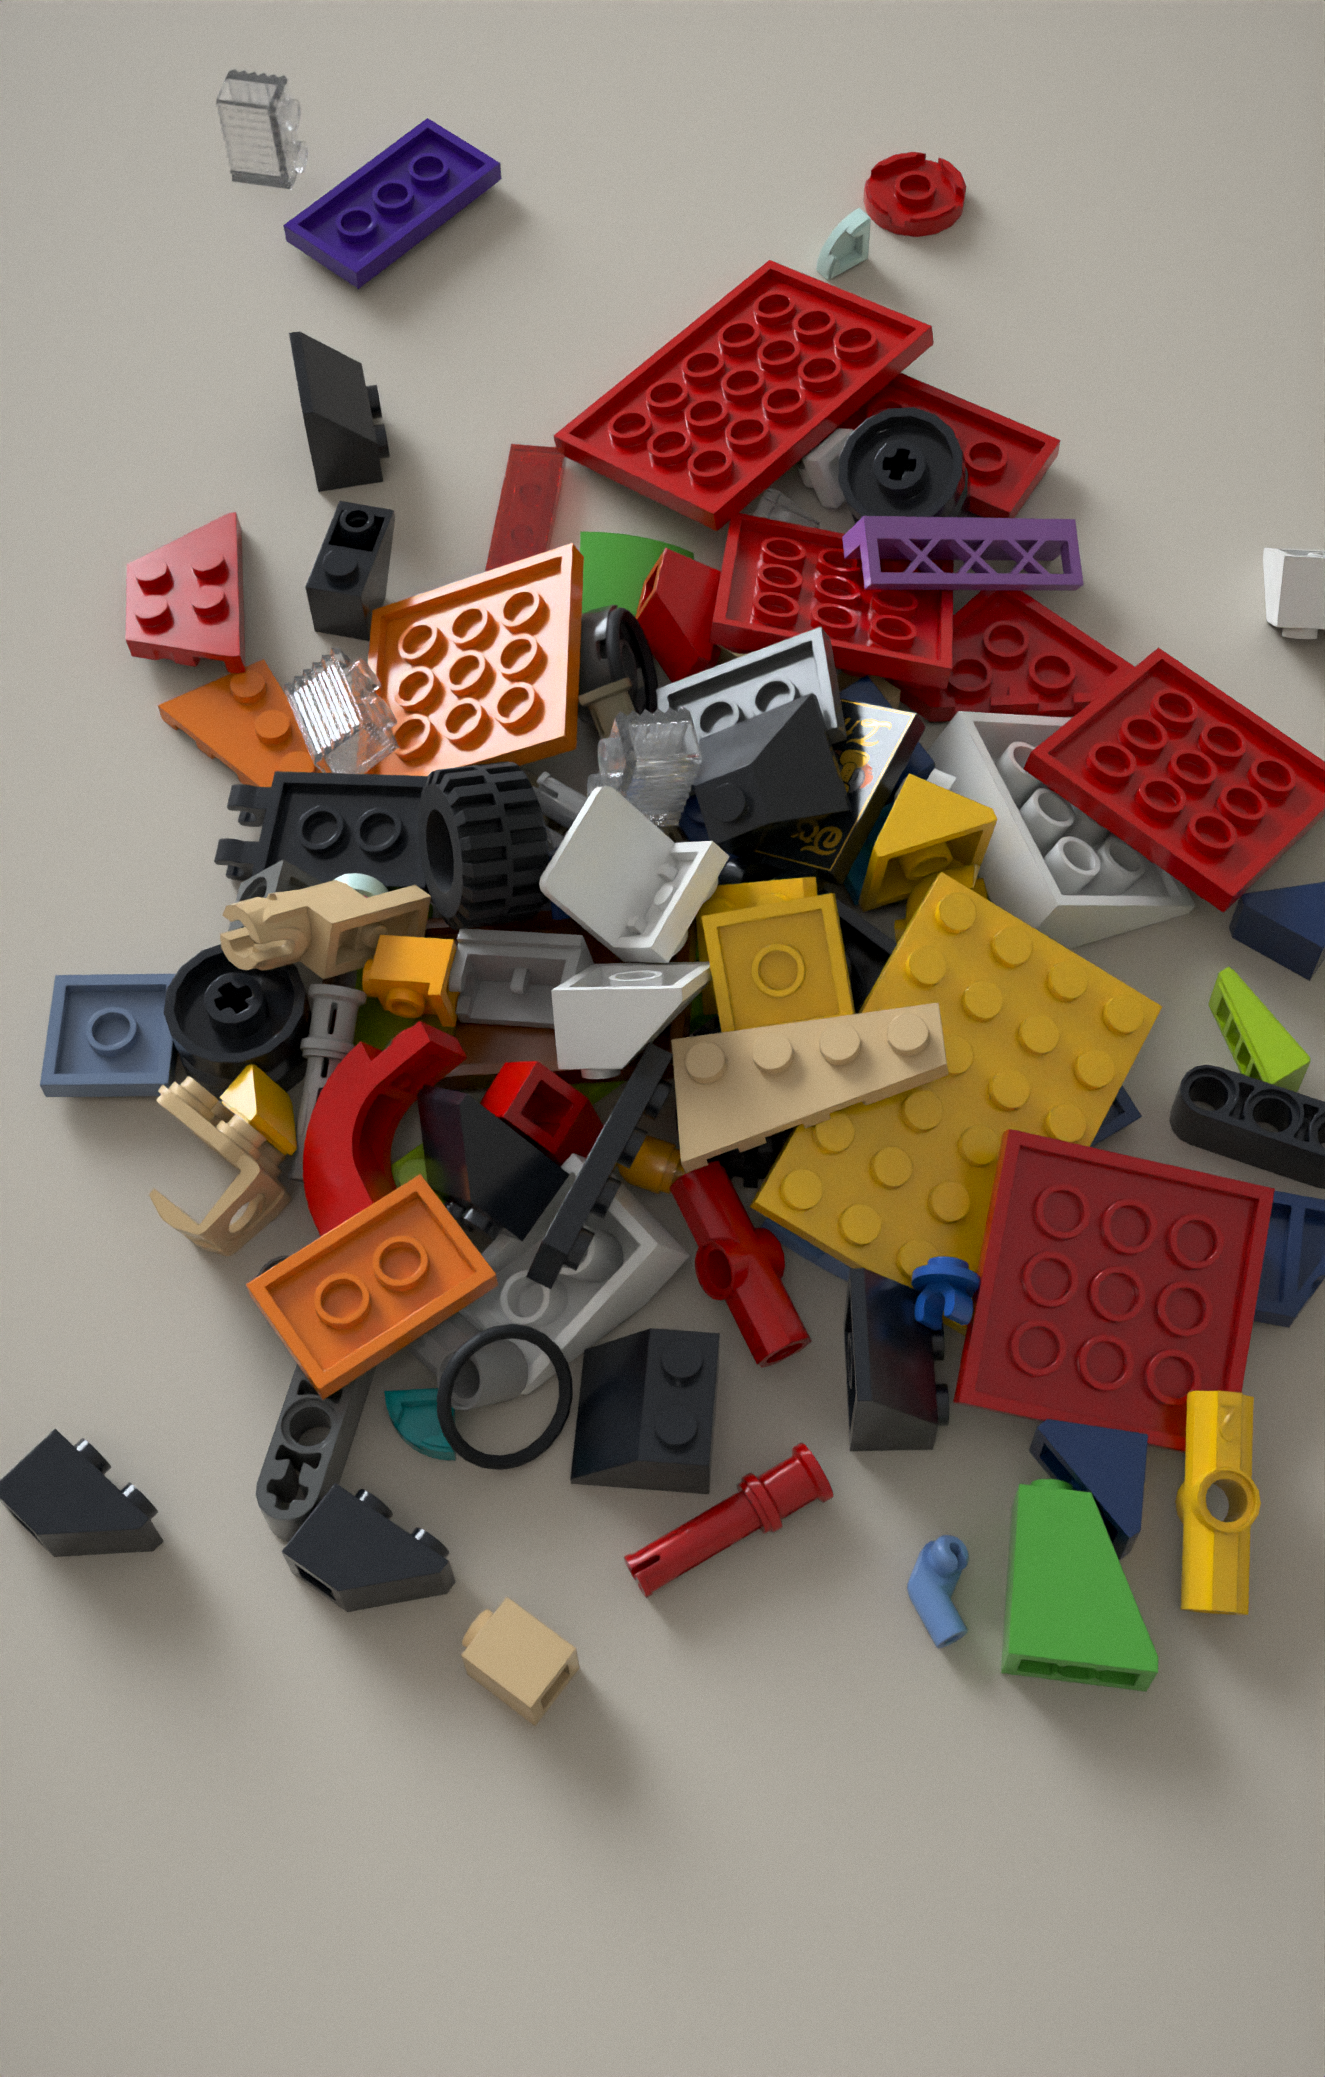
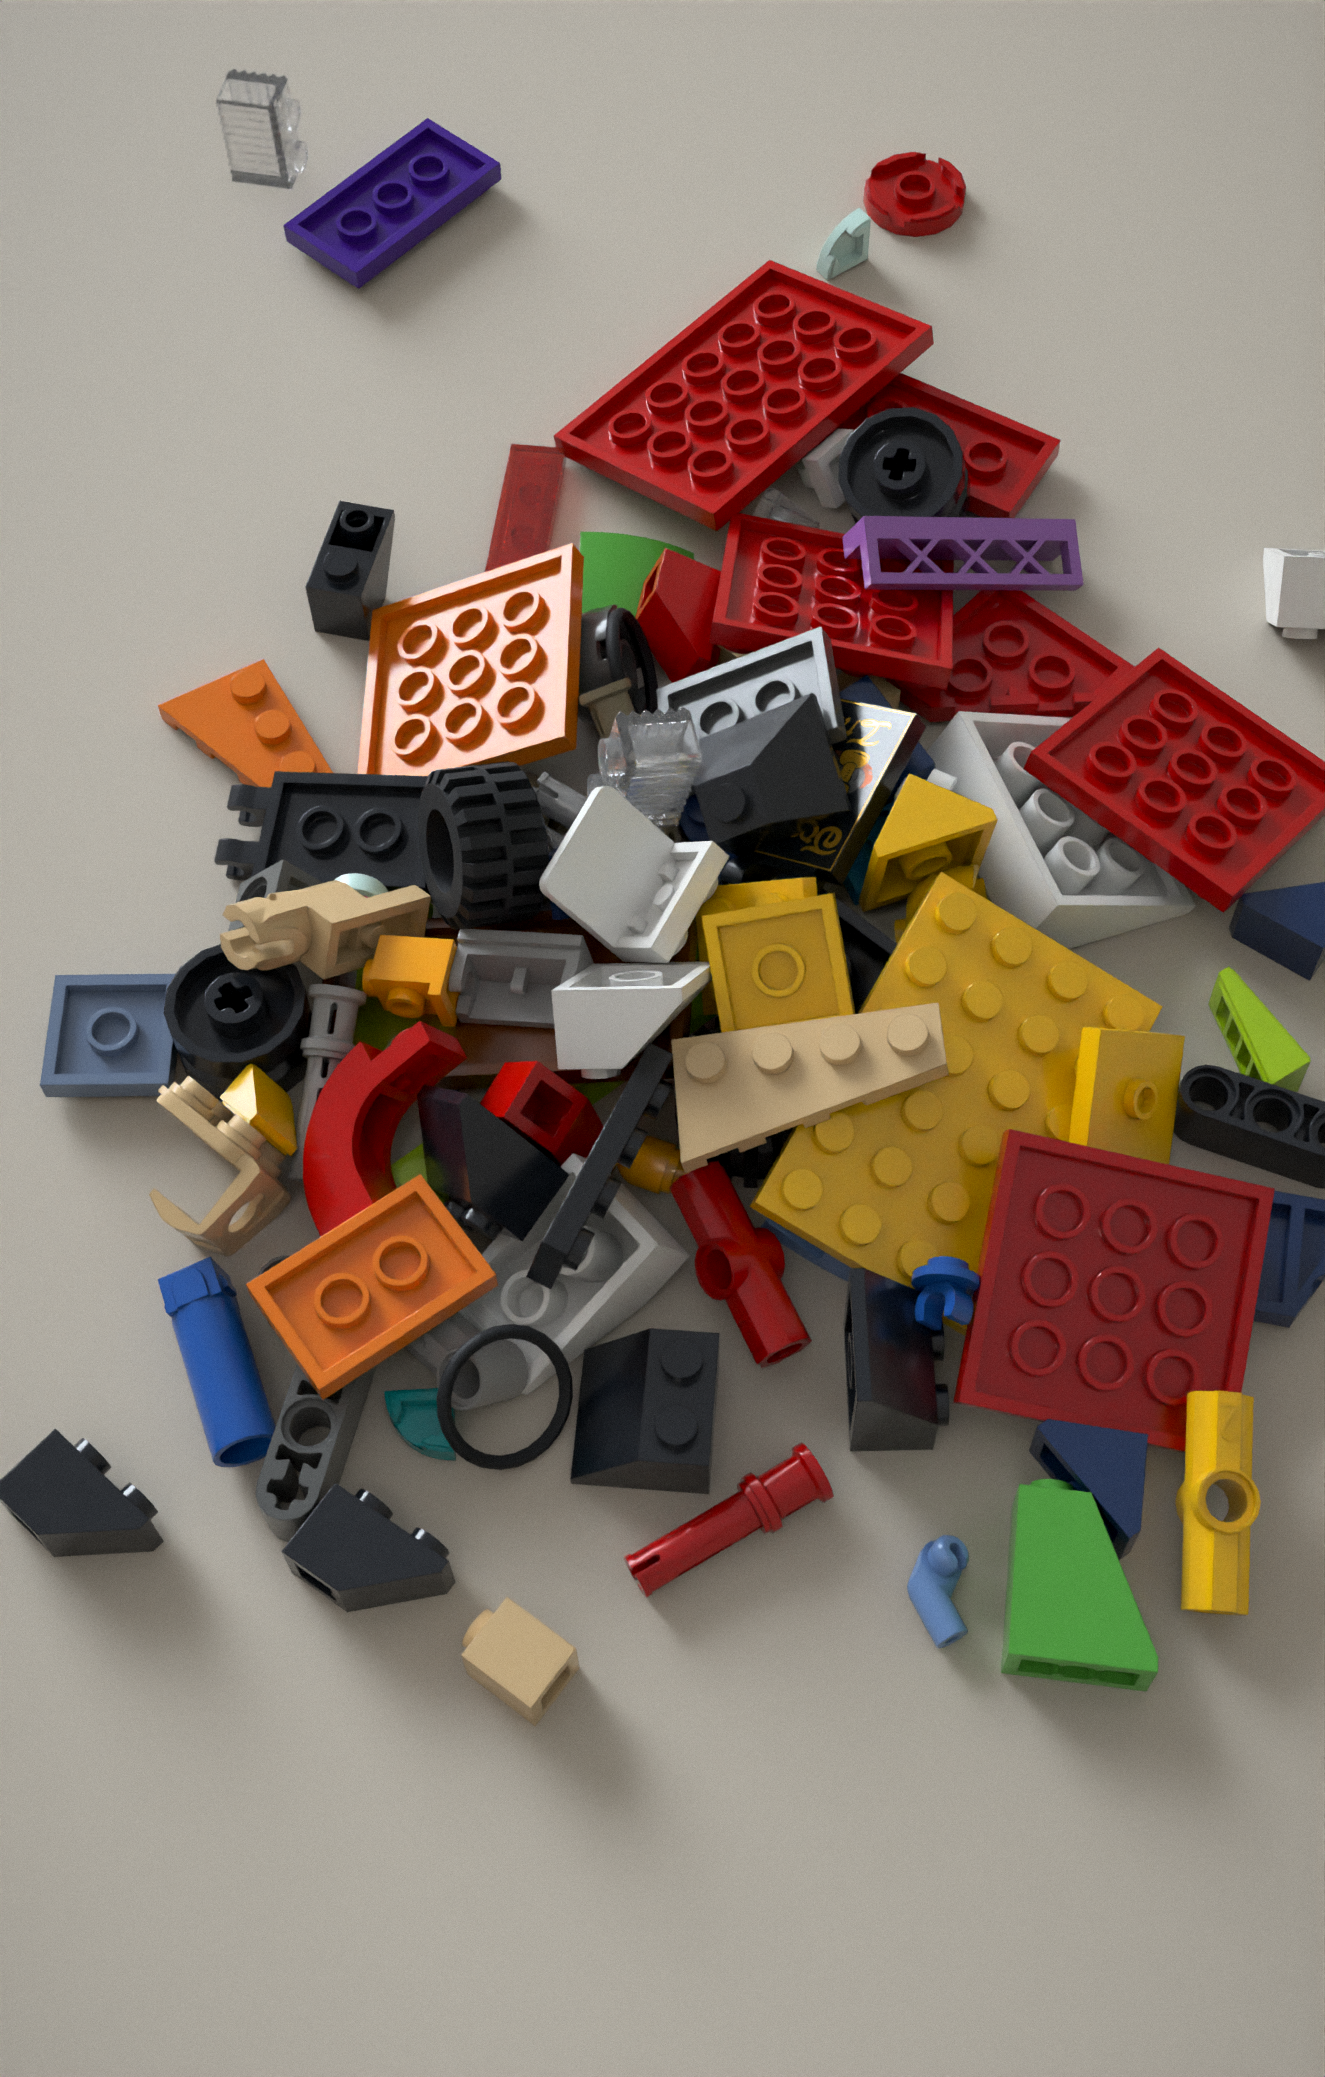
(190, 598): wing -> none
(219, 1363): none -> blue piece
(338, 415): black slope -> none
(342, 715): clear brick -> none
(1127, 1092): none -> yellow plate

